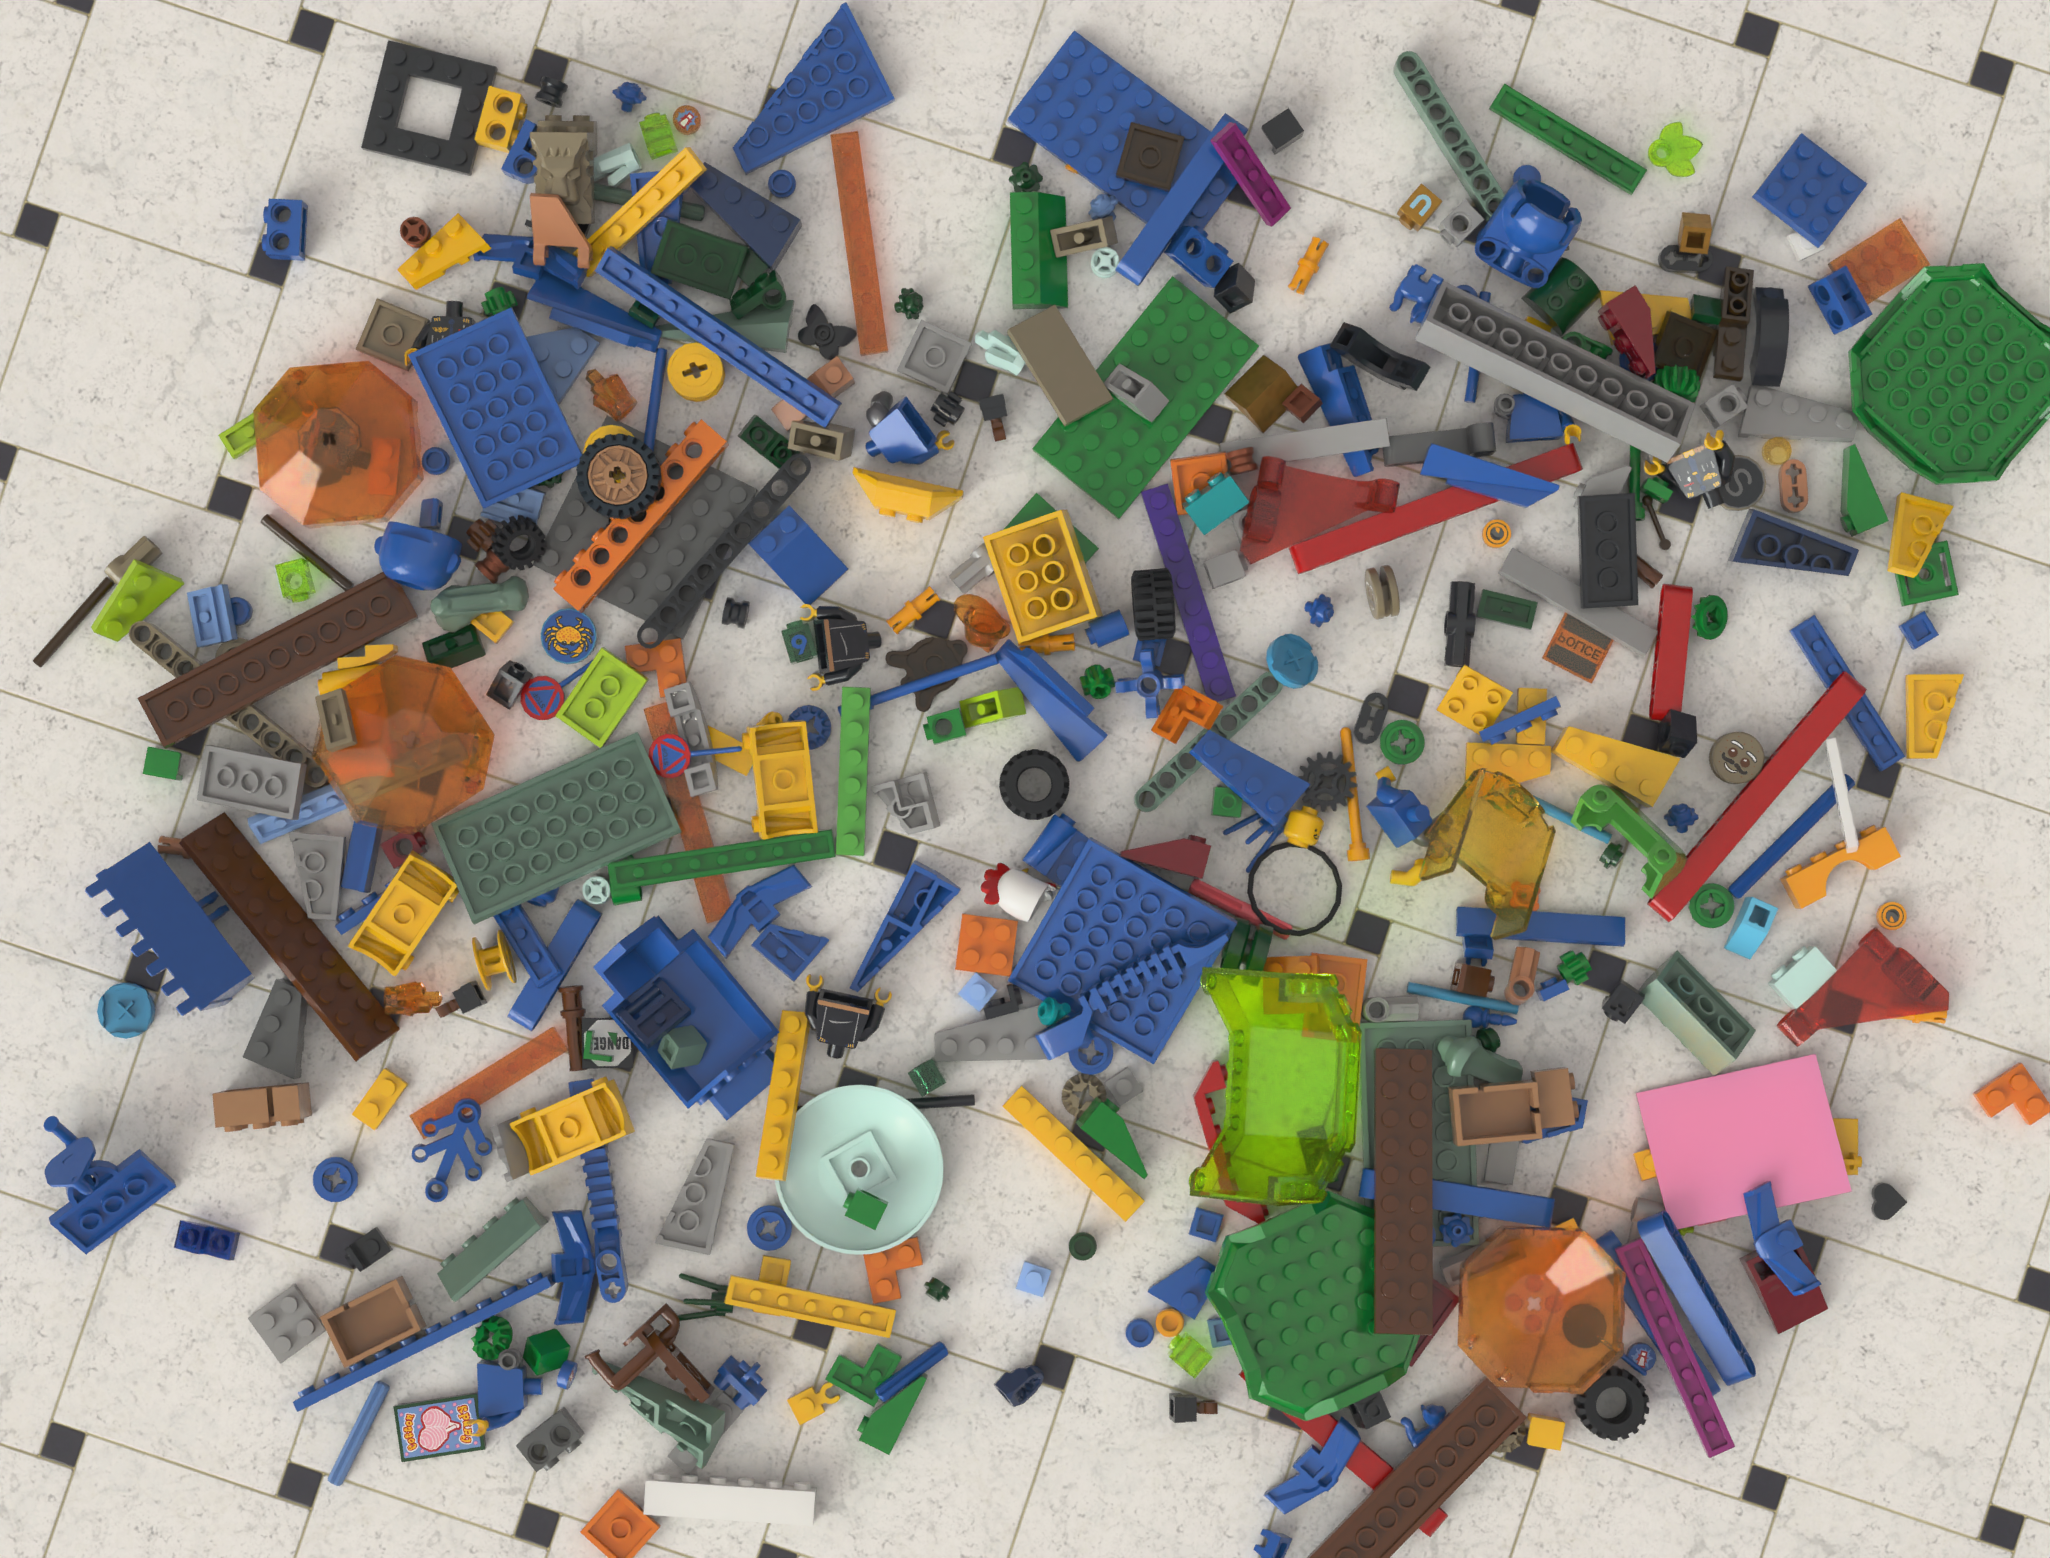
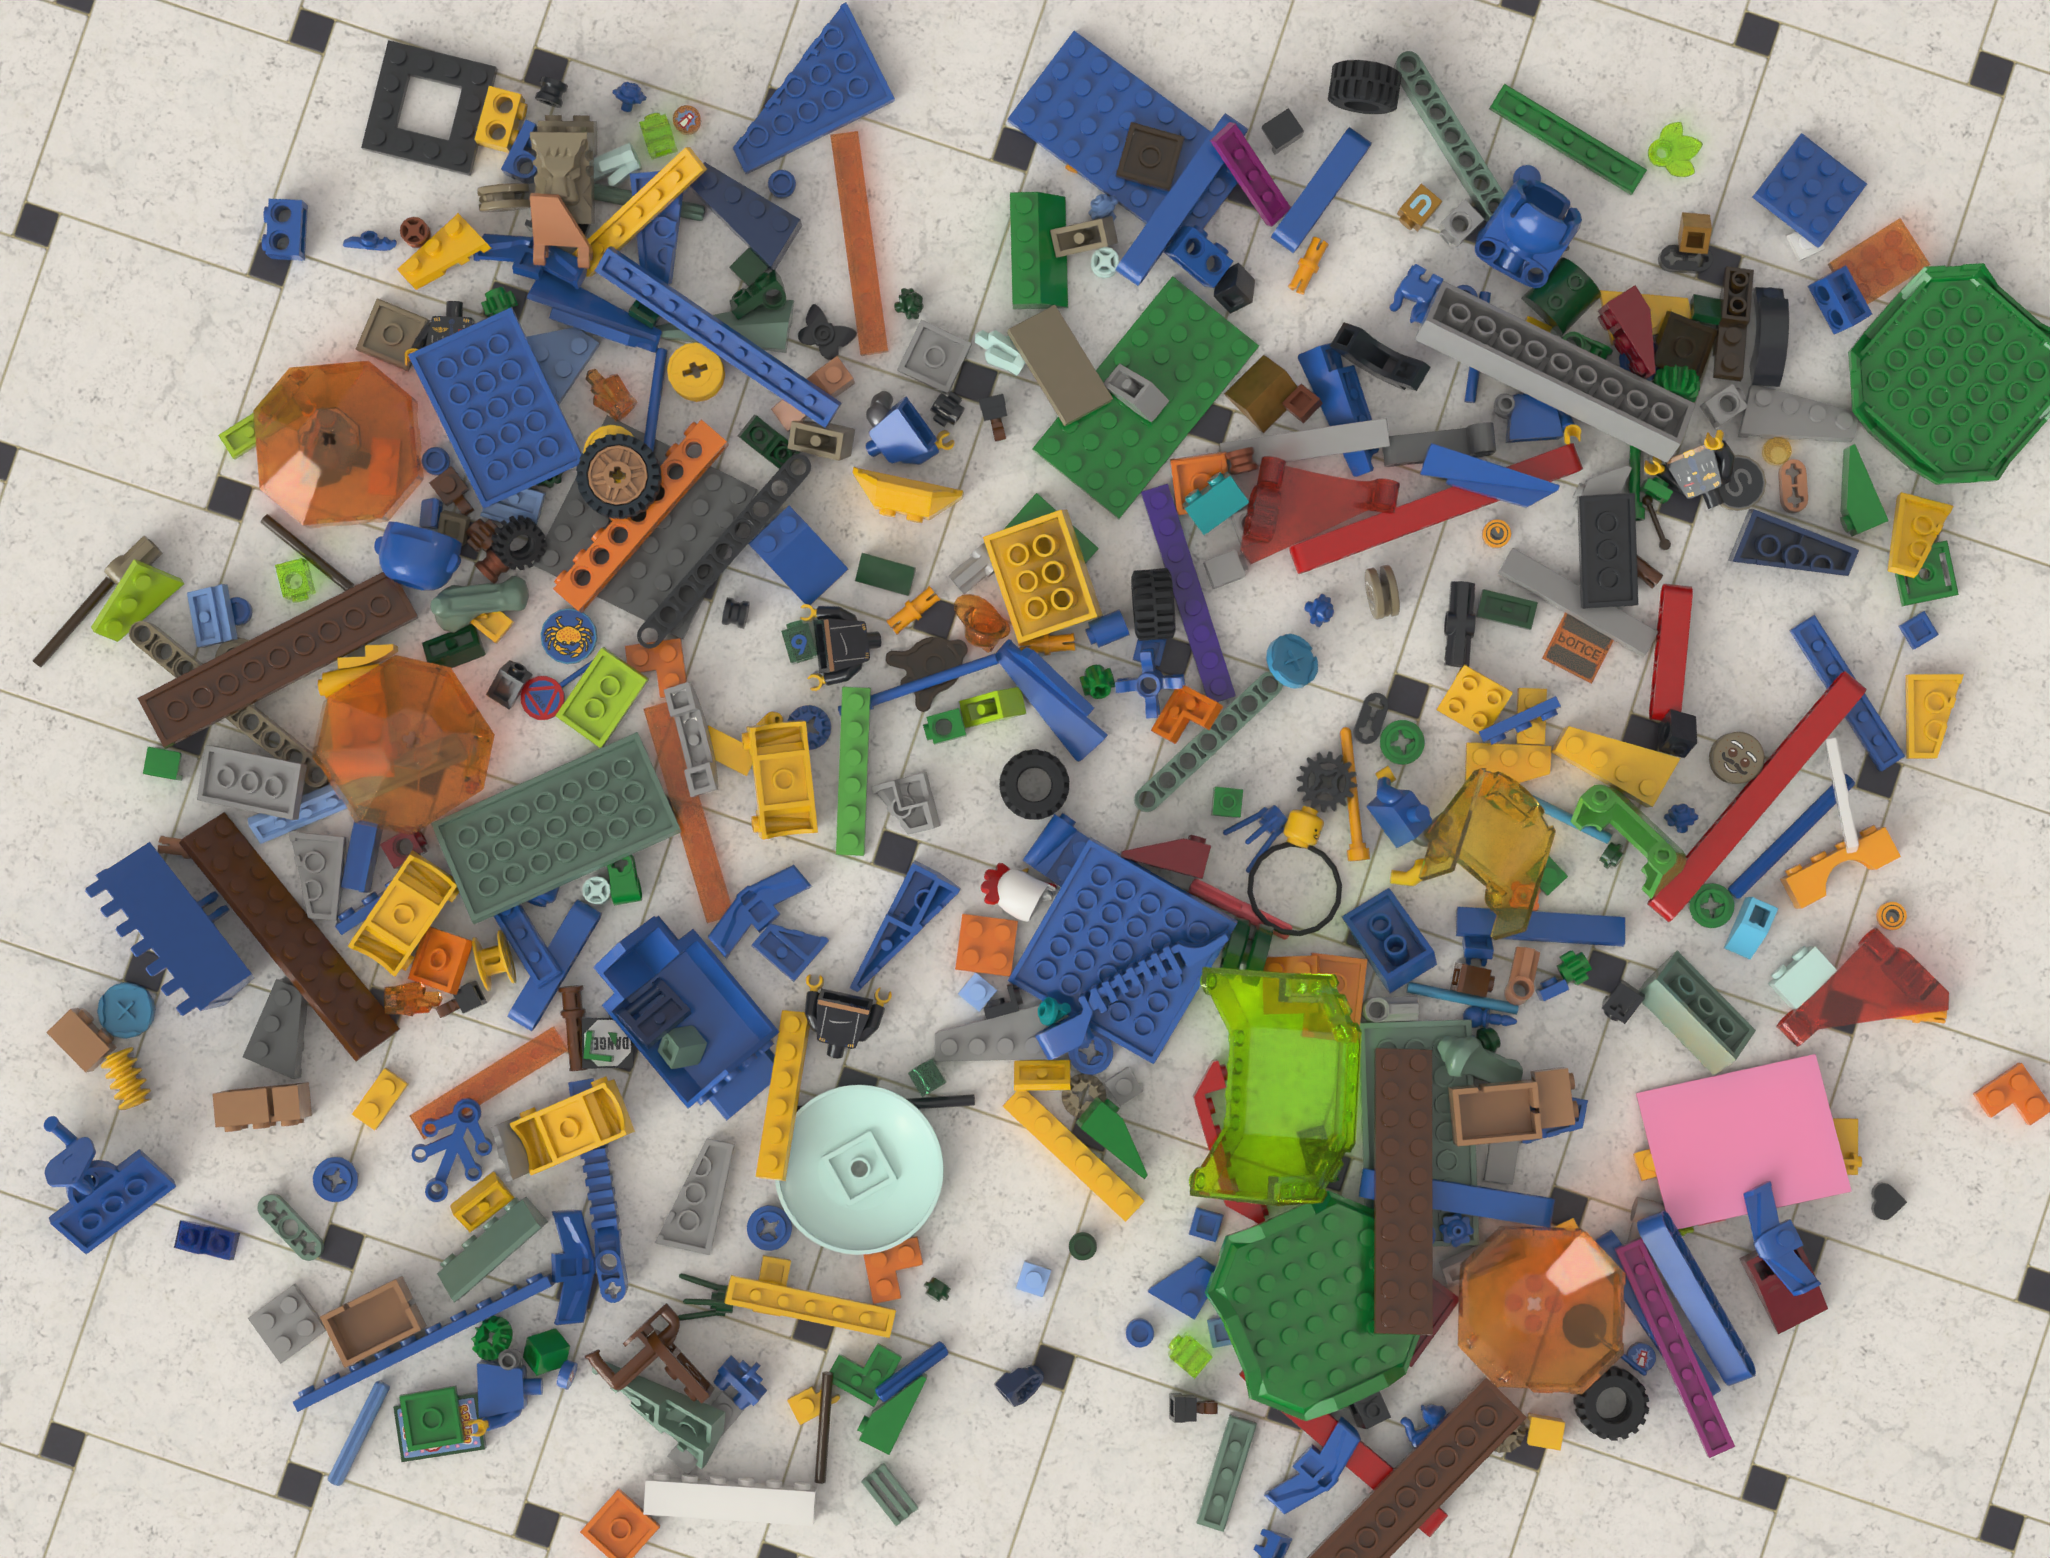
(82, 1039): none -> medium nougat brick
(125, 1079): none -> yellow piece
(283, 1206): none -> sand green beam
(336, 720): dark tan plate -> none
(367, 1250): black bracket -> none
(370, 241): none -> blue piece
(432, 1418): none -> green tile
(440, 960): none -> orange plate
(451, 489): none -> reddish brown plate
(454, 525): none -> dark tan plate
(481, 1202): none -> yellow slope
(502, 197): none -> dark tan head
(547, 1435): dark grey brick -> none
(672, 755): piece -> none
(699, 259): dark green tile -> none
(721, 860): green tile -> none
(823, 1427): none -> dark brown bar
(865, 1208): green brick -> none
(882, 1503): none -> sand green tile
(885, 574): none -> dark green slope
(1025, 178): dark green plant -> none
(1042, 1075): none -> yellow plate
(1169, 1322): light orange tile -> none
(1226, 1473): none -> sand green tile
(1255, 780): blue wing -> none
(1321, 190): none -> blue beam
(1364, 87): none -> black tyre
(1390, 940): none -> blue slope
(1552, 877): none -> green plate
(1717, 613): green gear -> none

